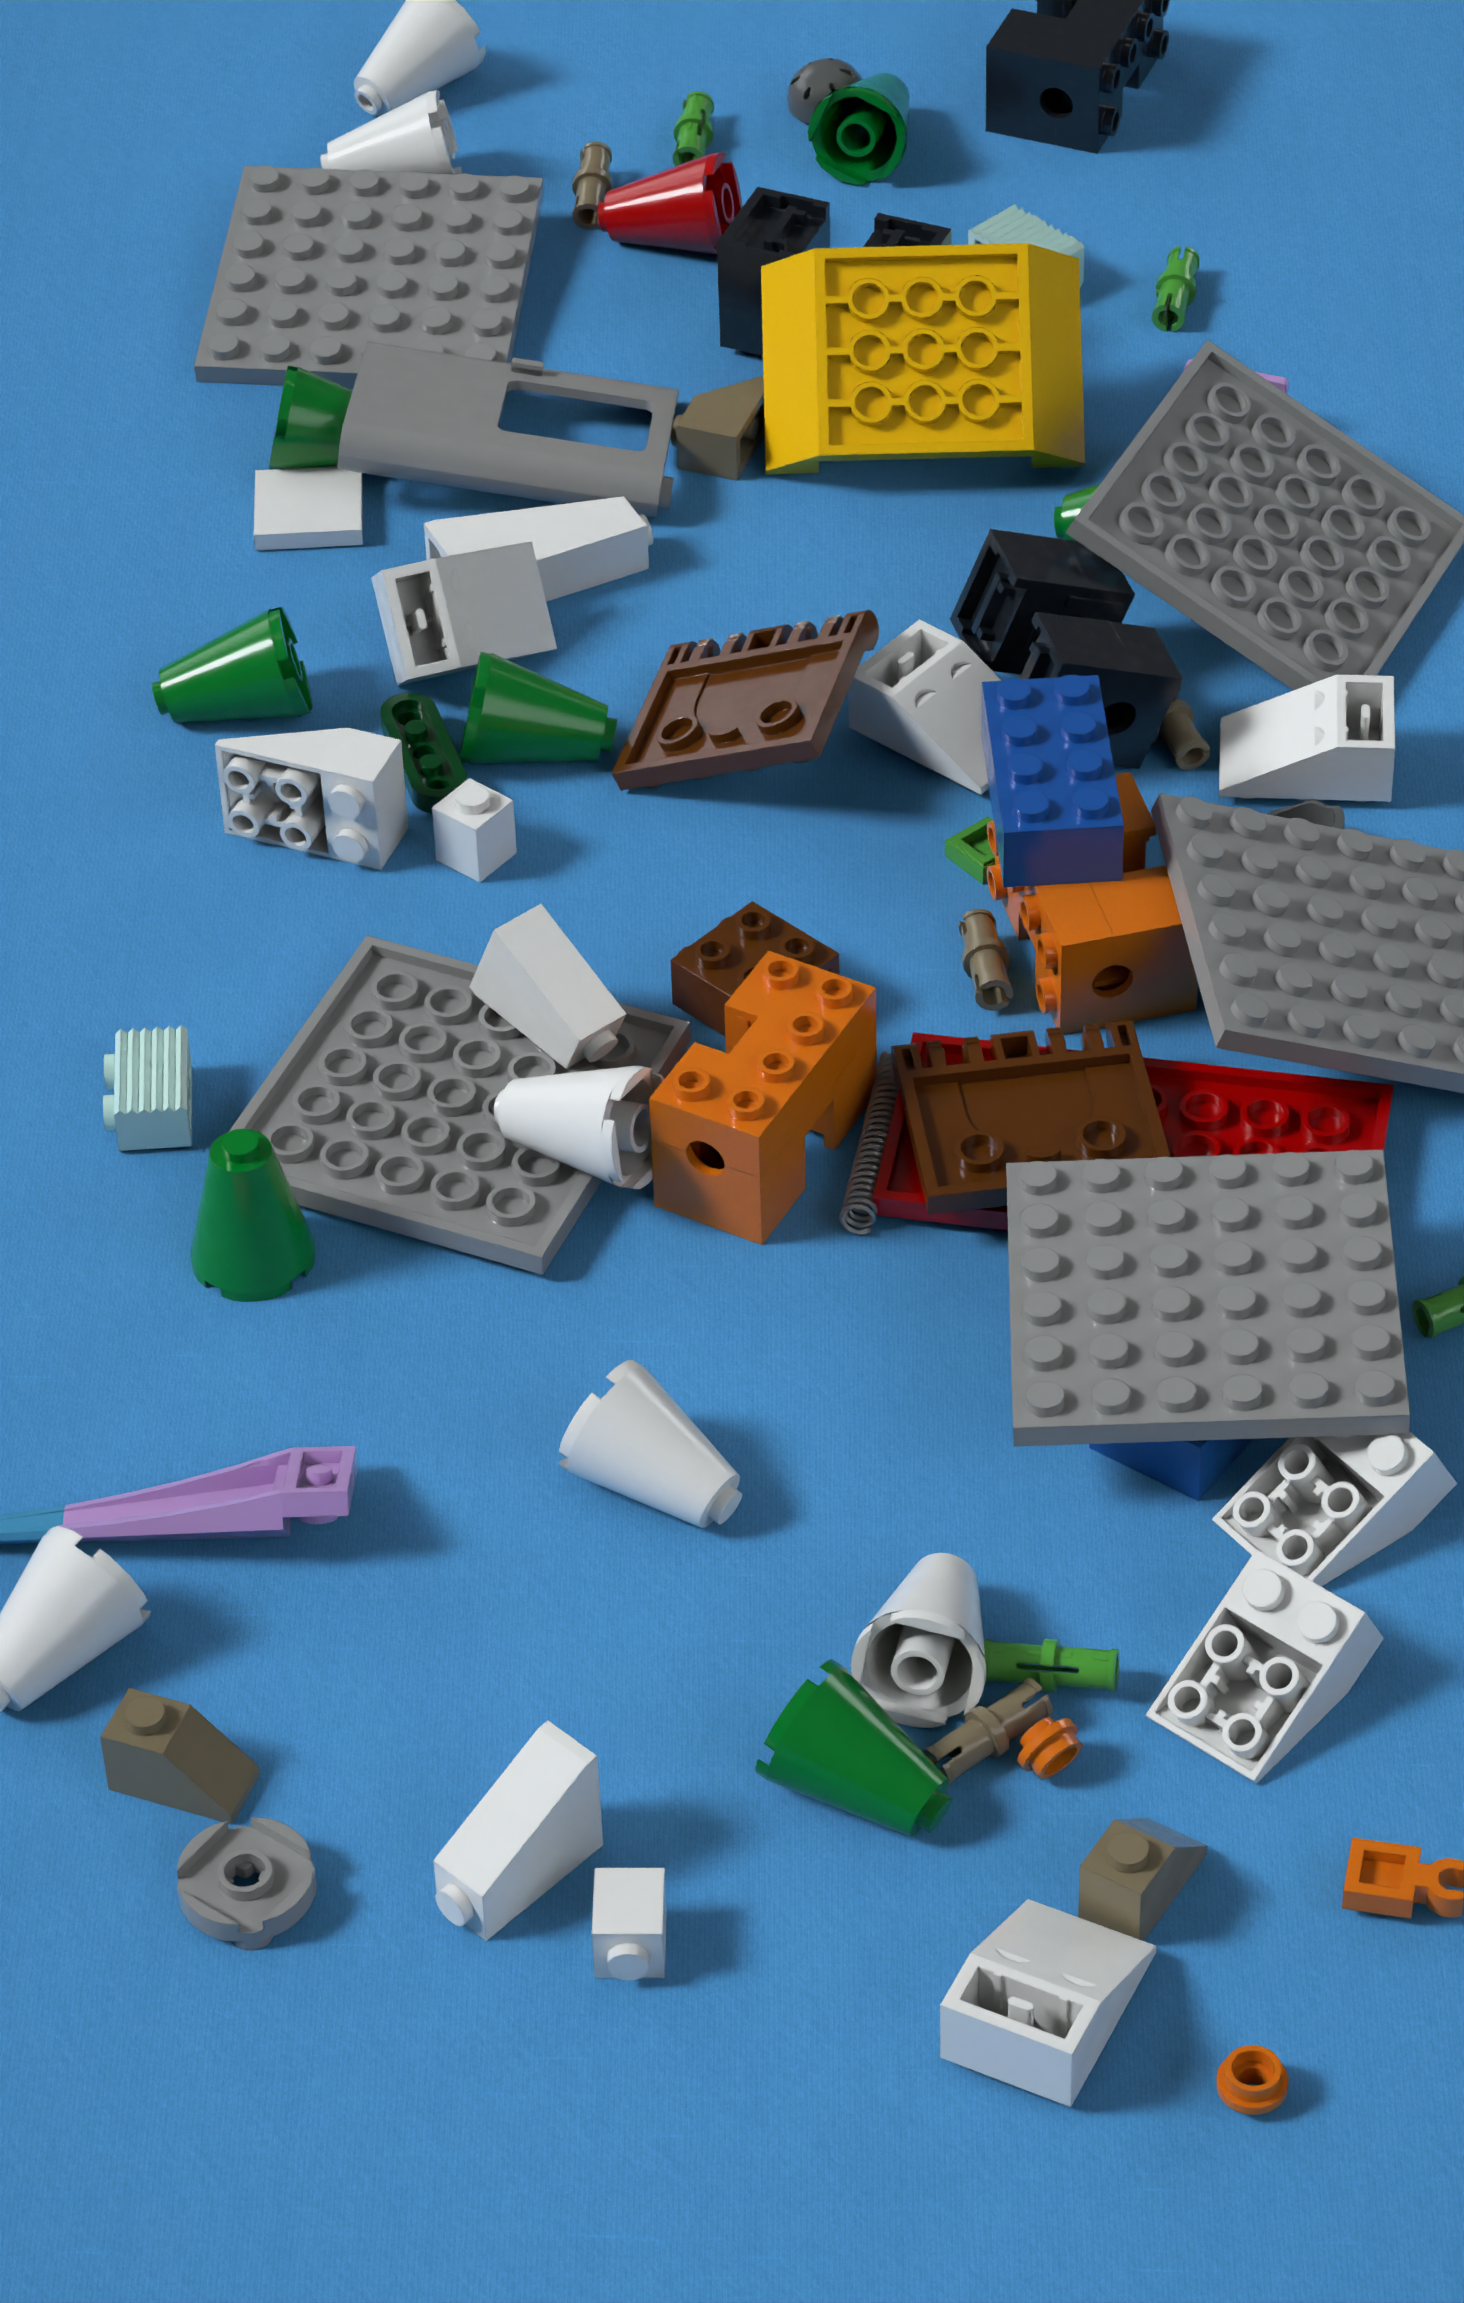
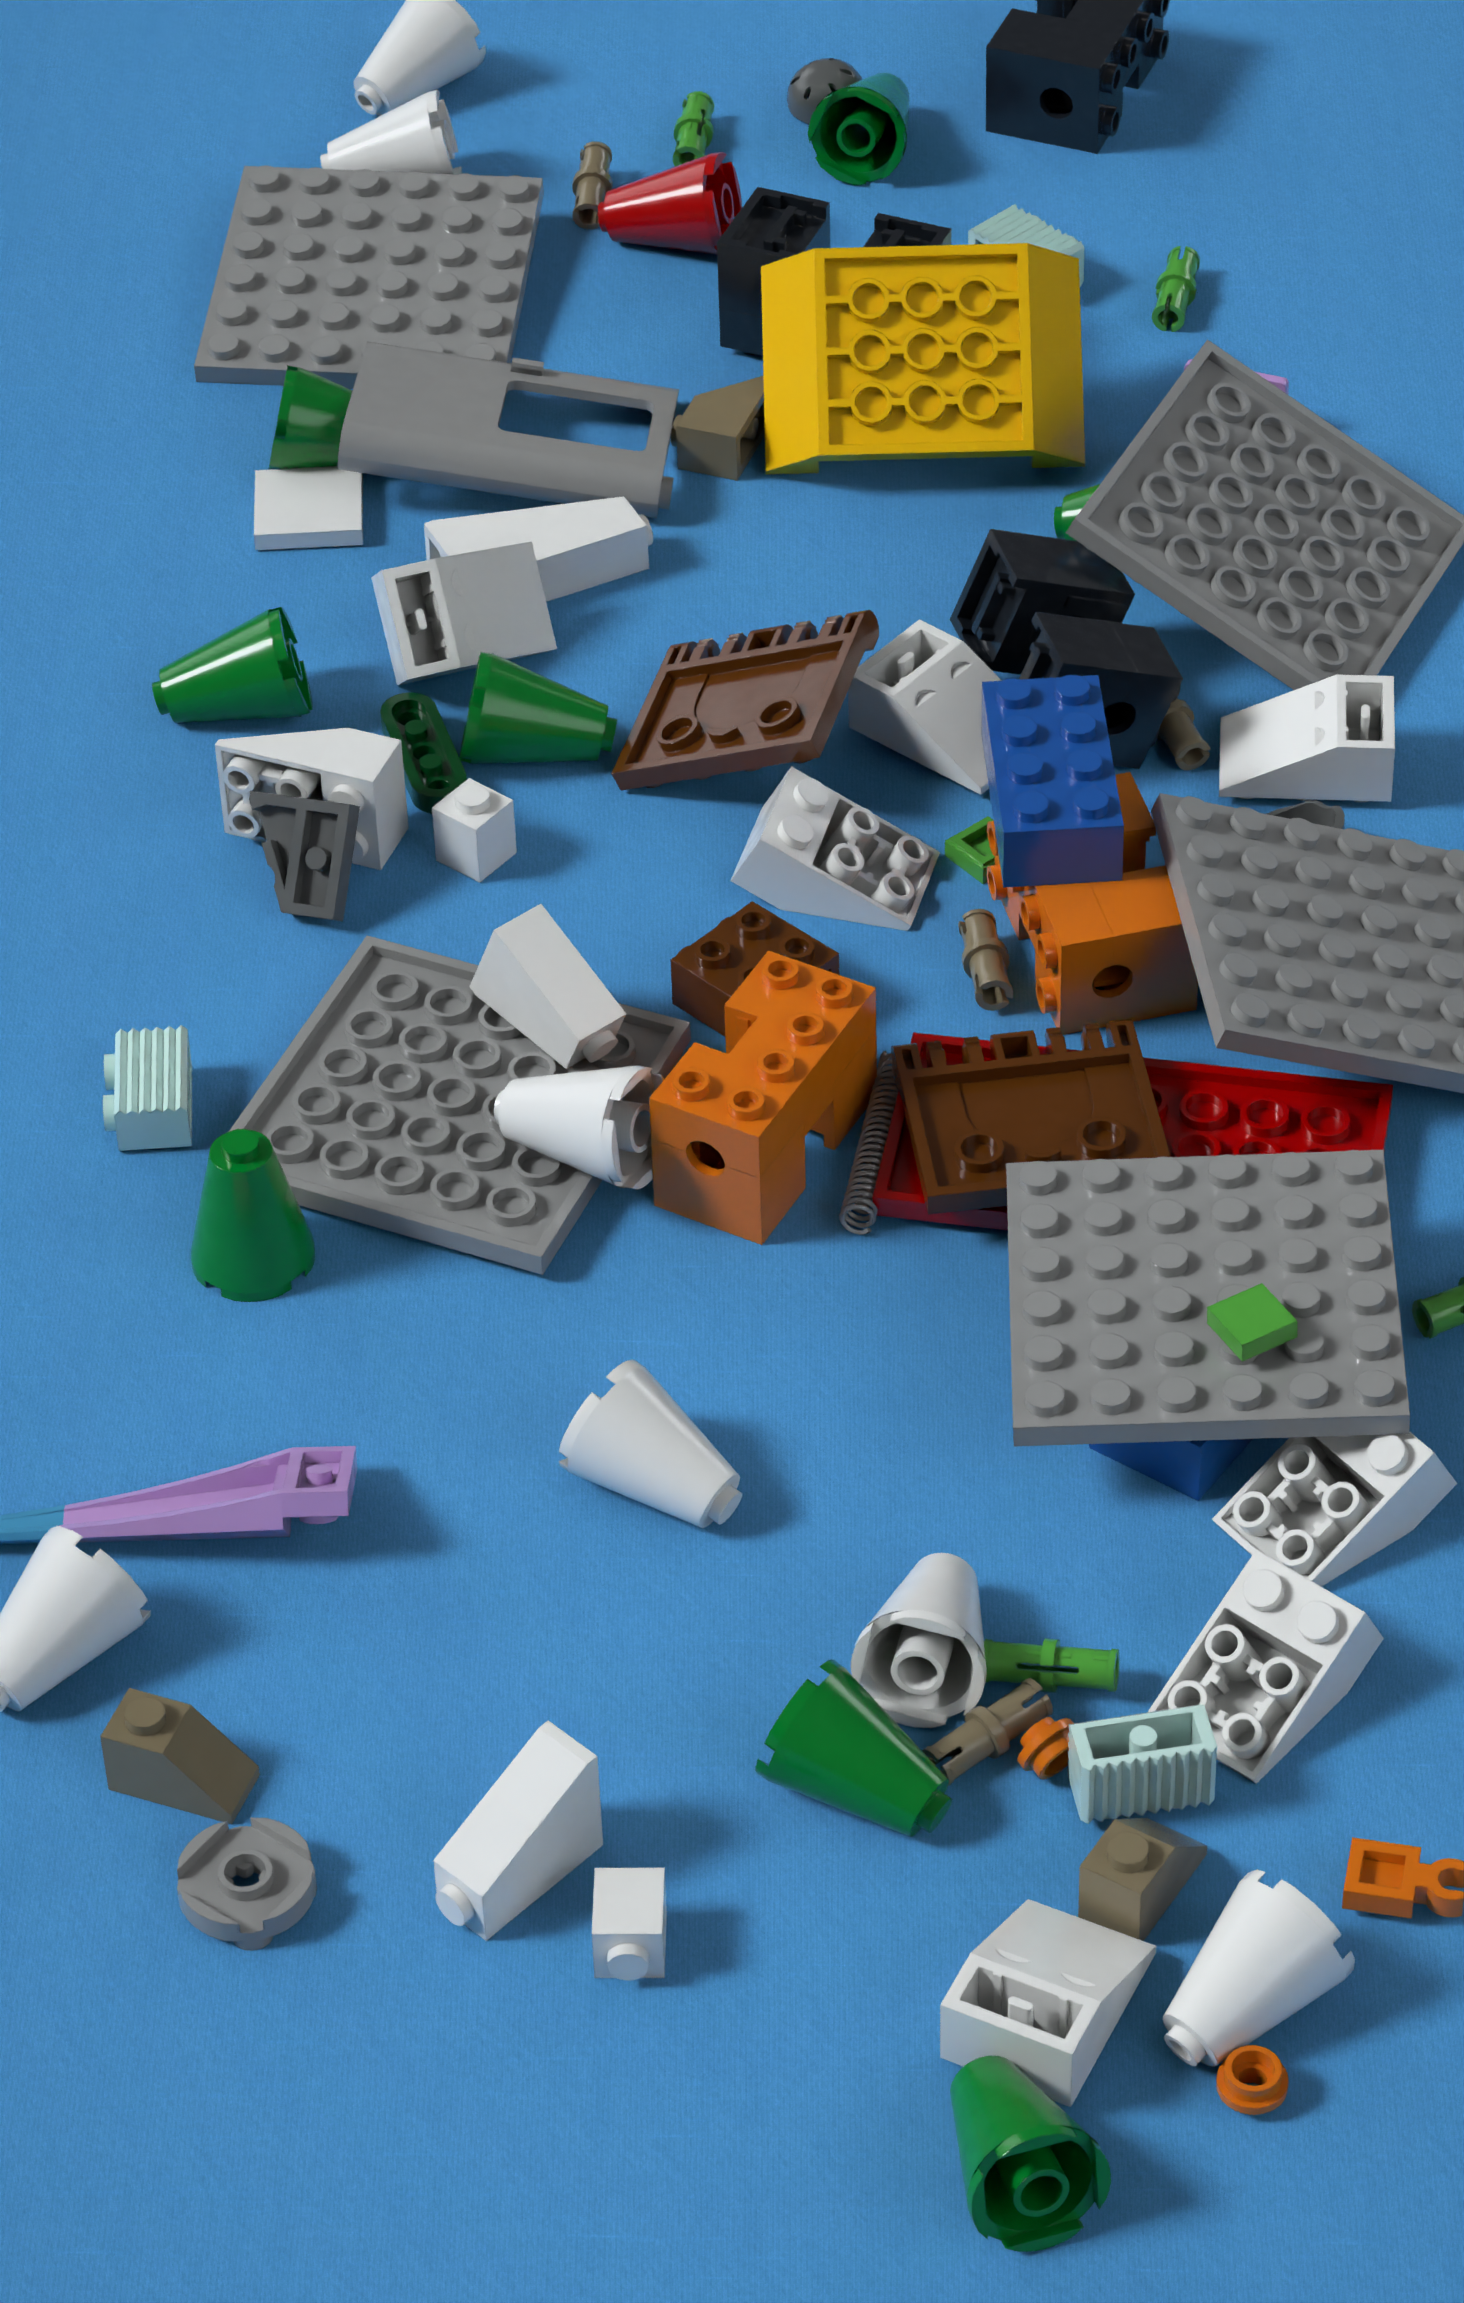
(308, 851): none -> dark grey wing
(833, 858): none -> white slope
(1023, 2158): none -> green cone
(1142, 1763): none -> light aqua brick
(1252, 1322): none -> bright green tile
(1254, 1971): none -> white cone

